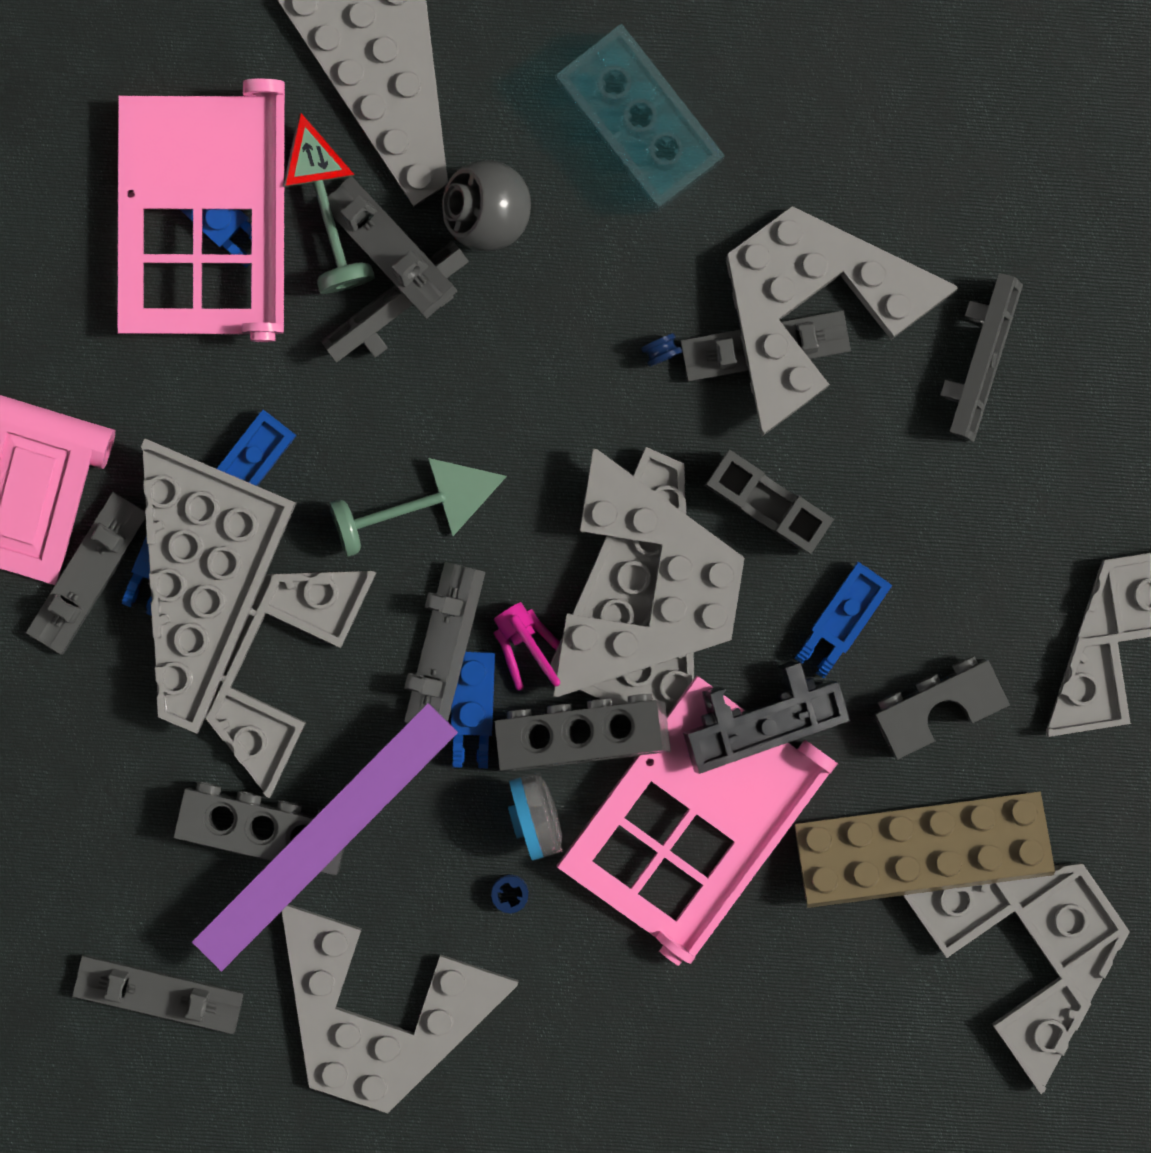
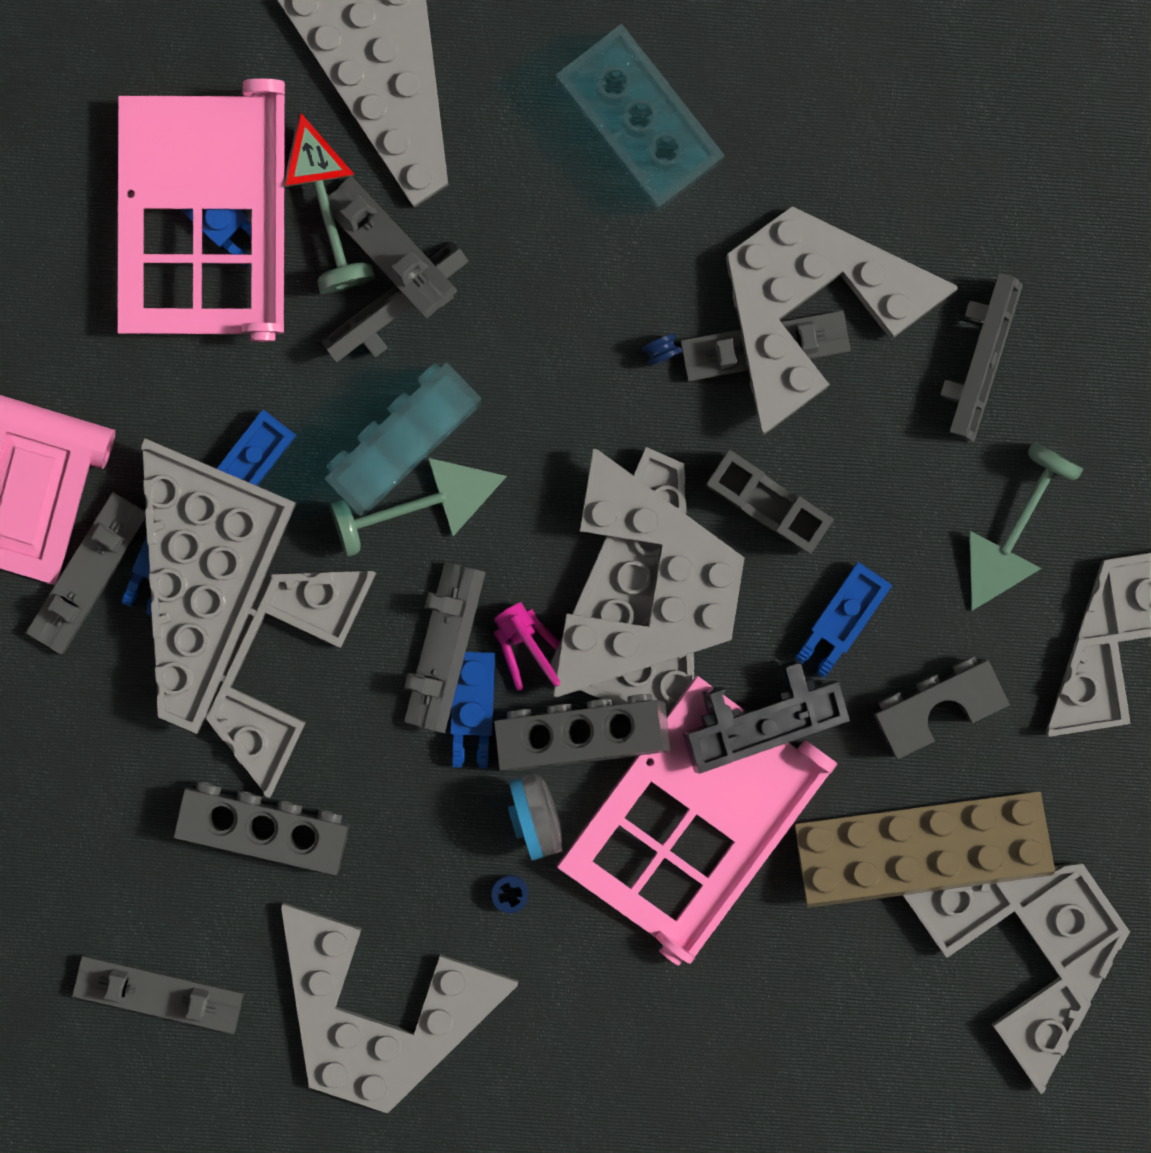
(325, 837): medium lavender tile -> none
(403, 439): none -> clear light blue brick
(486, 205): dark grey wheel -> none
(996, 567): none -> sand green piece

